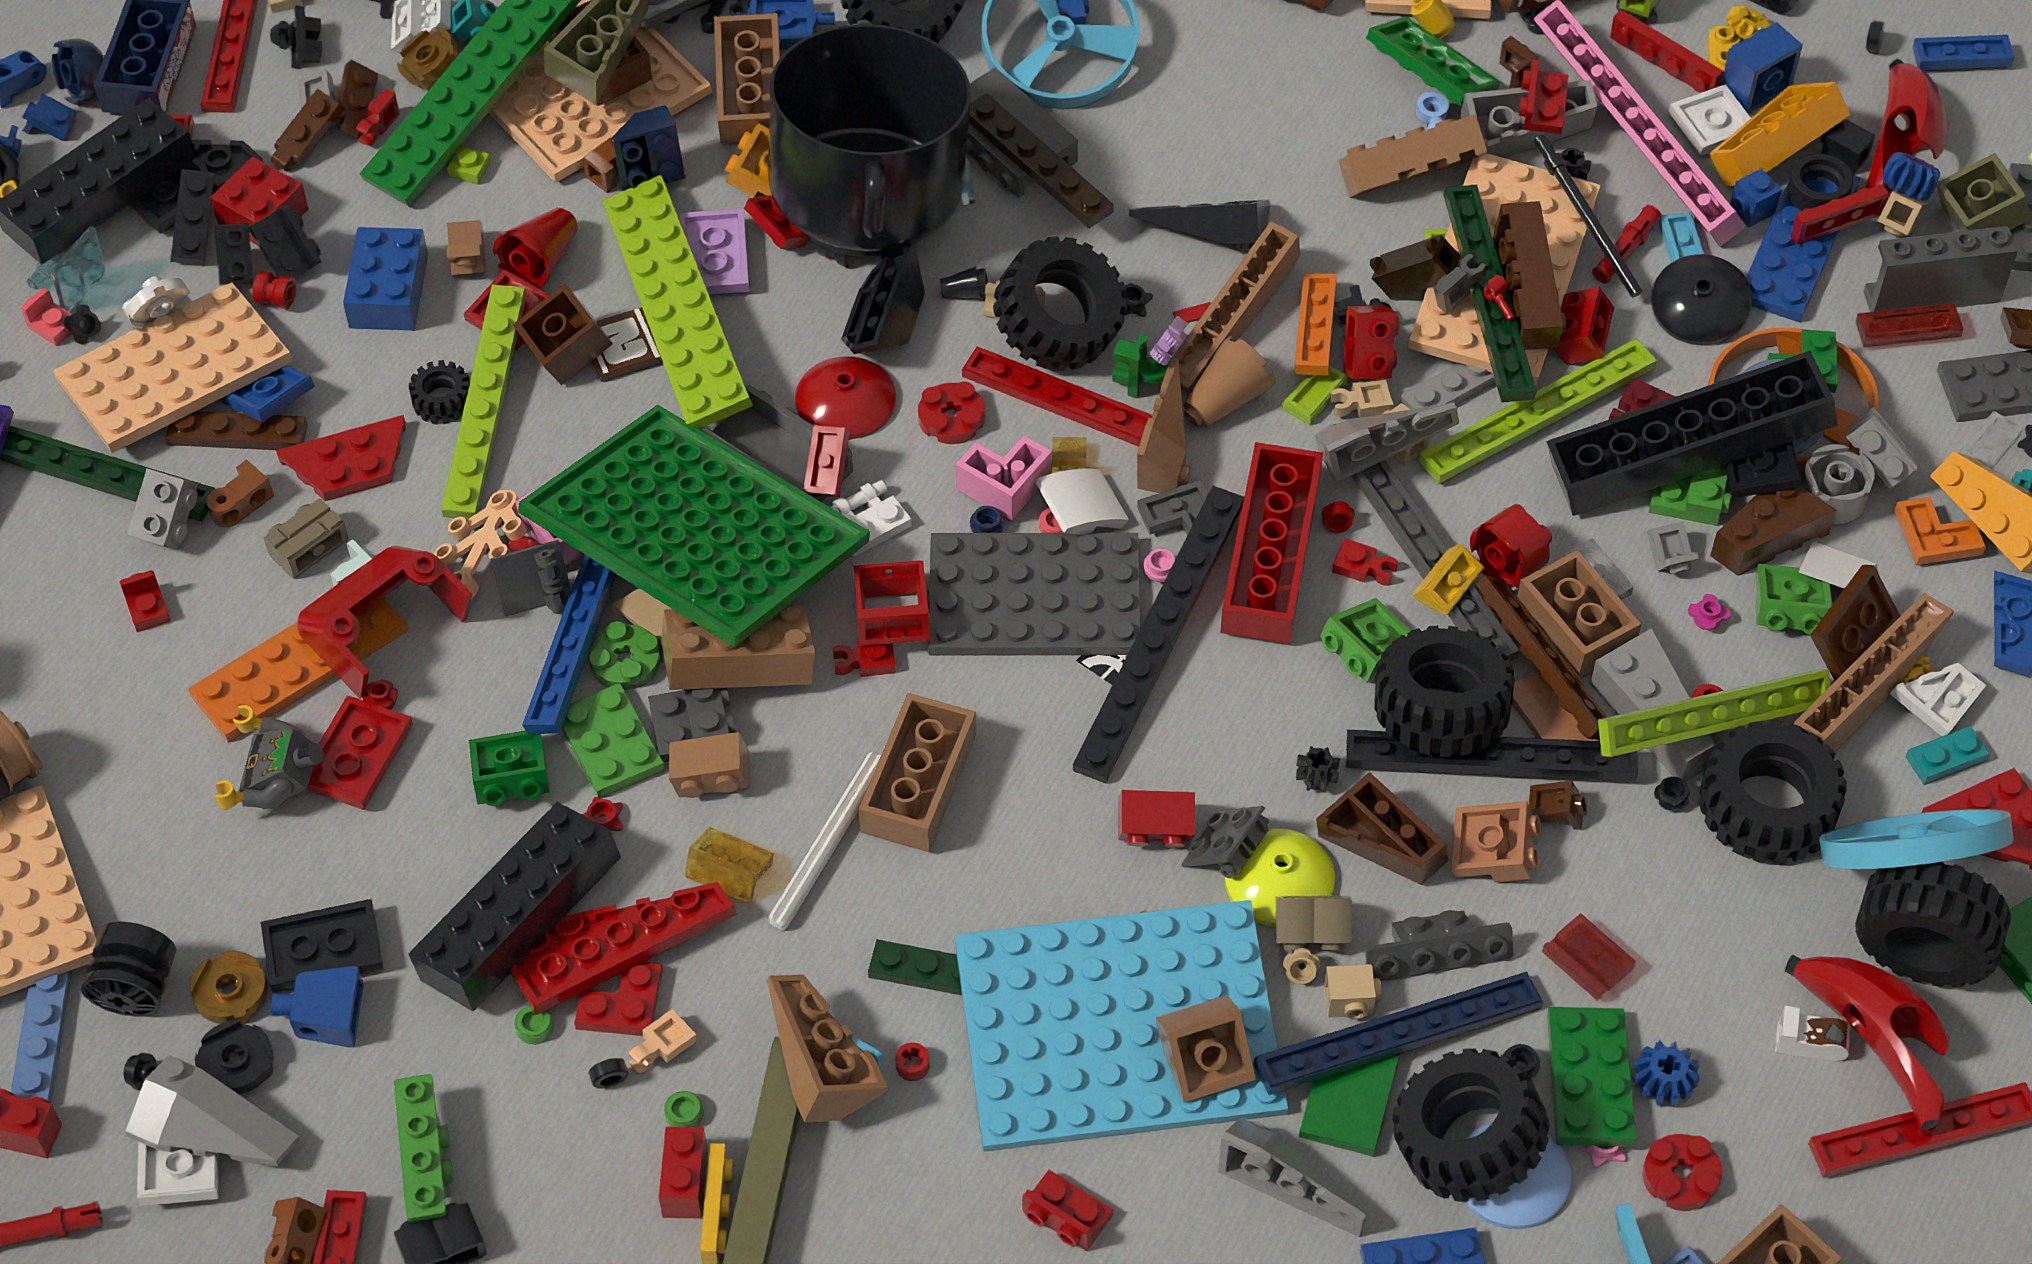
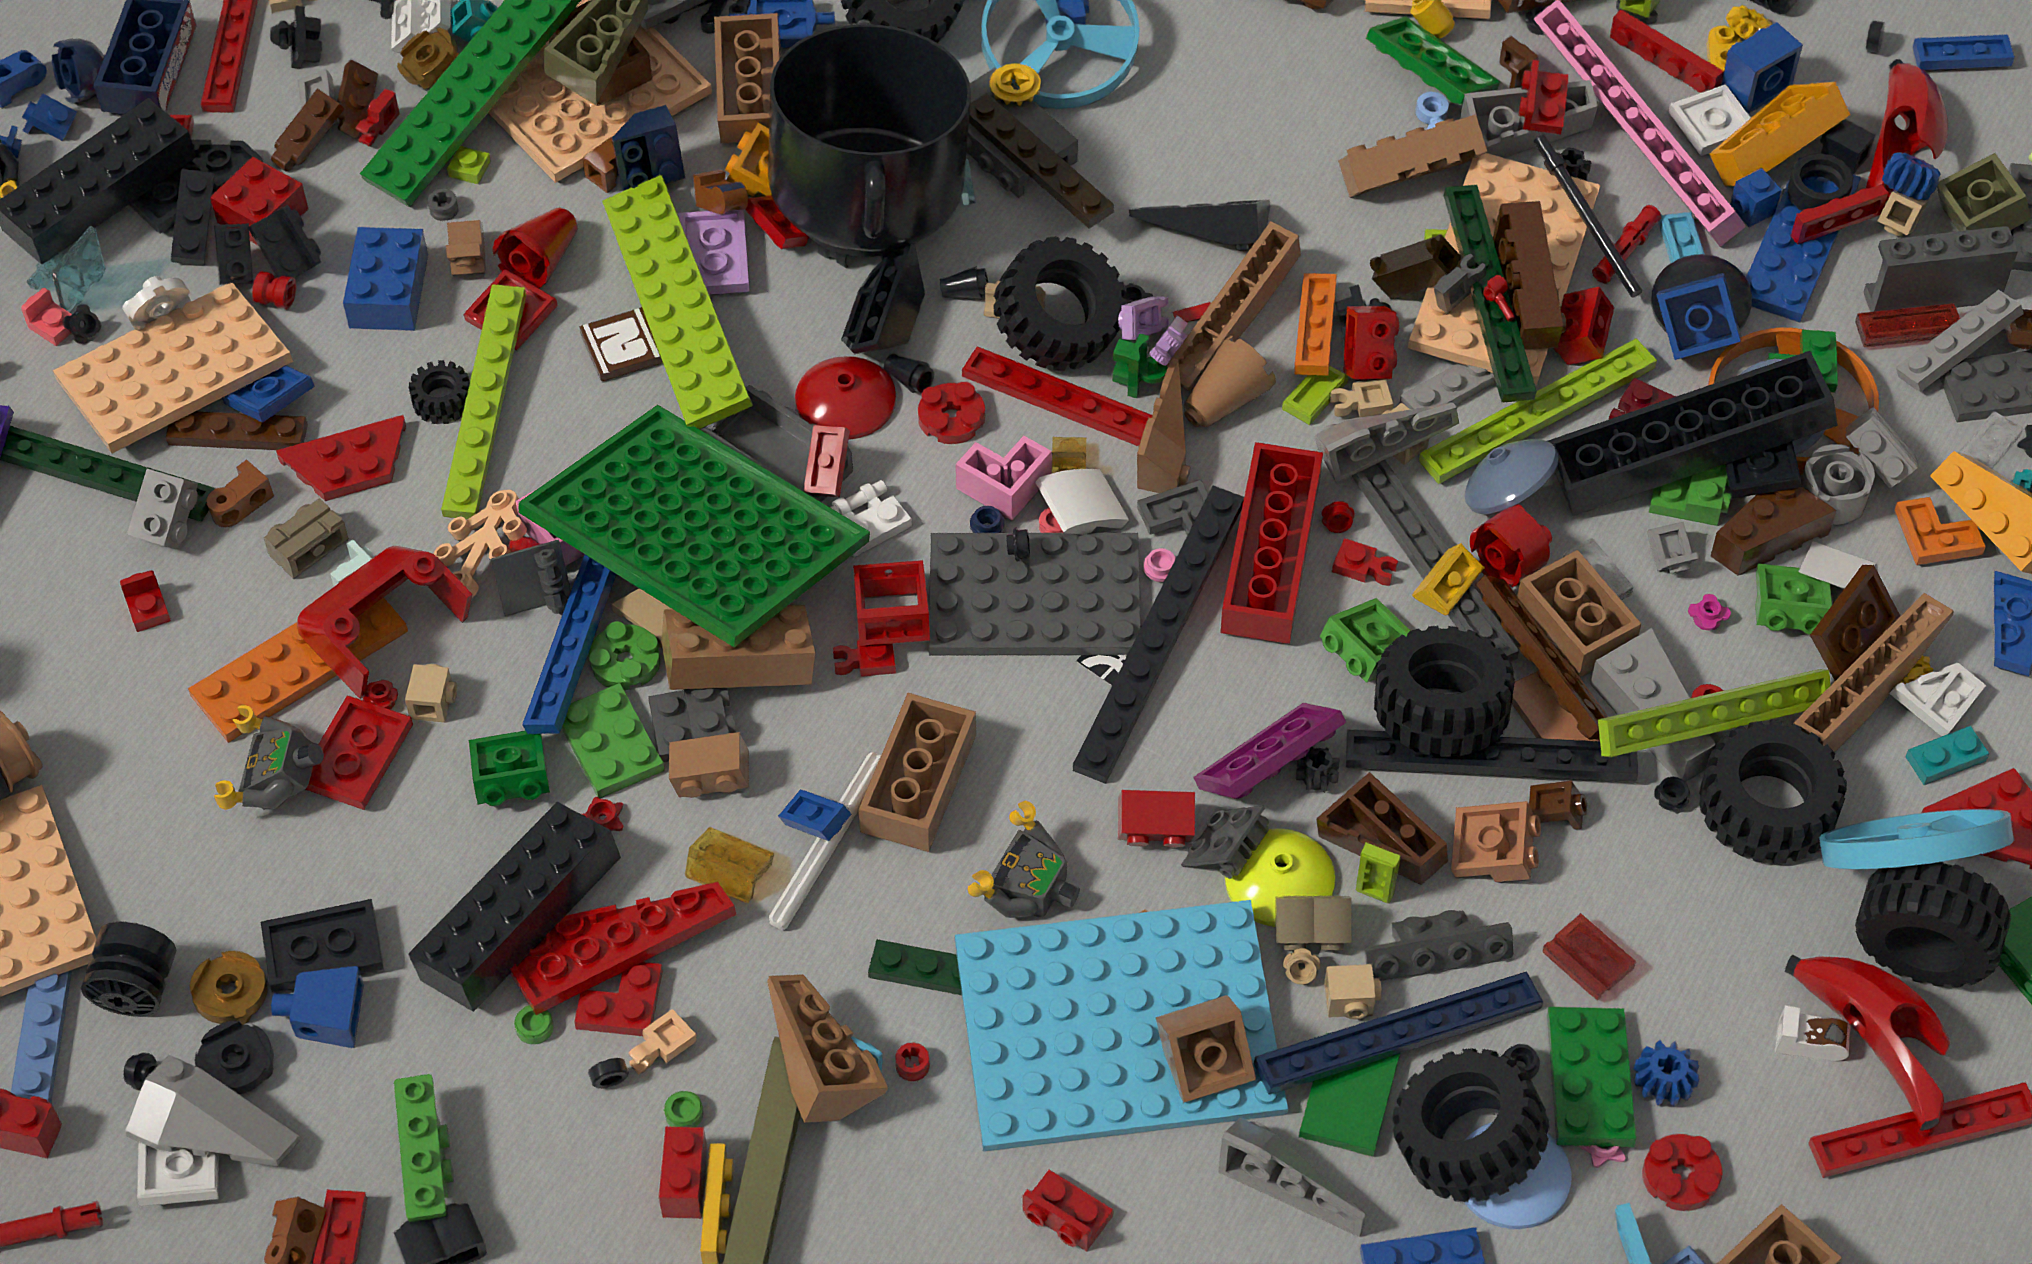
(430, 693): none -> tan brick
(445, 196): none -> dark grey bush
(562, 334): reddish brown brick -> none
(717, 194): none -> dark orange leg
(815, 815): none -> blue plate
(910, 372): none -> black cone
(1018, 543): none -> black plate
(1023, 75): none -> yellow gear
(1028, 874): none -> torso
(1142, 317): none -> lavender hinge
(1270, 750): none -> magenta plate
(1377, 873): none -> lime plate
(1510, 475): none -> sand blue dish
(1699, 316): none -> blue brick
(1959, 340): none -> light grey plate

